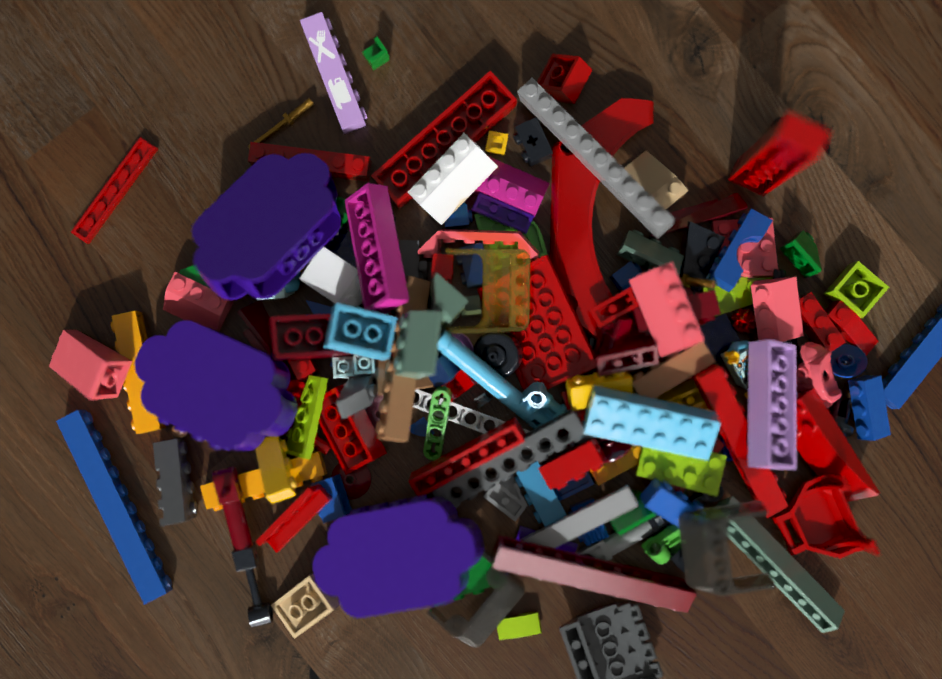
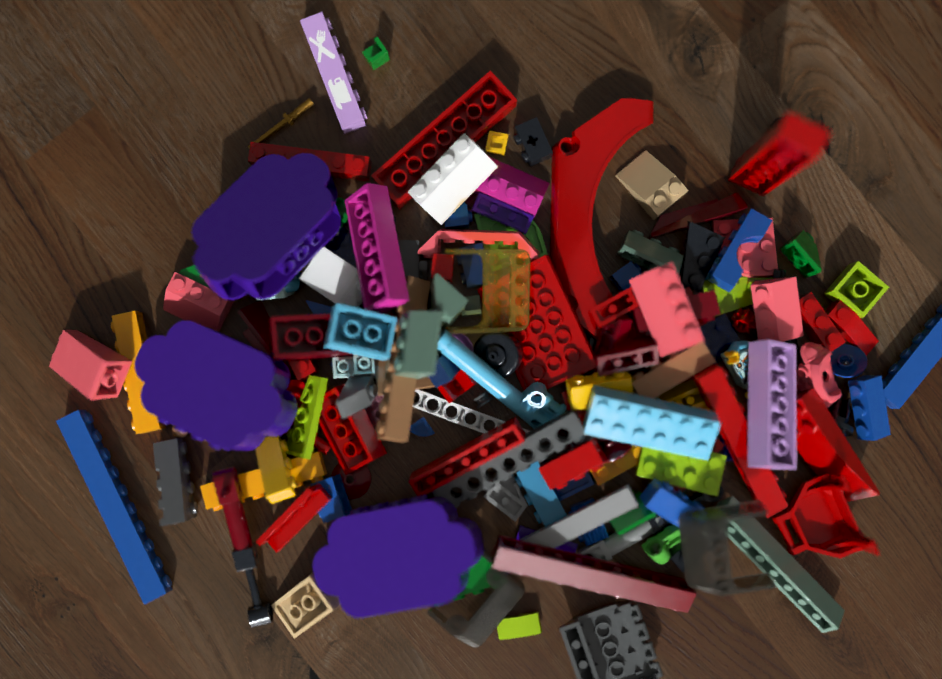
(114, 190): red tile -> none
(436, 423): bright green beam -> none
(564, 77): red slope -> none
(596, 159): light grey brick -> none
(687, 281): pearl gold sword -> none

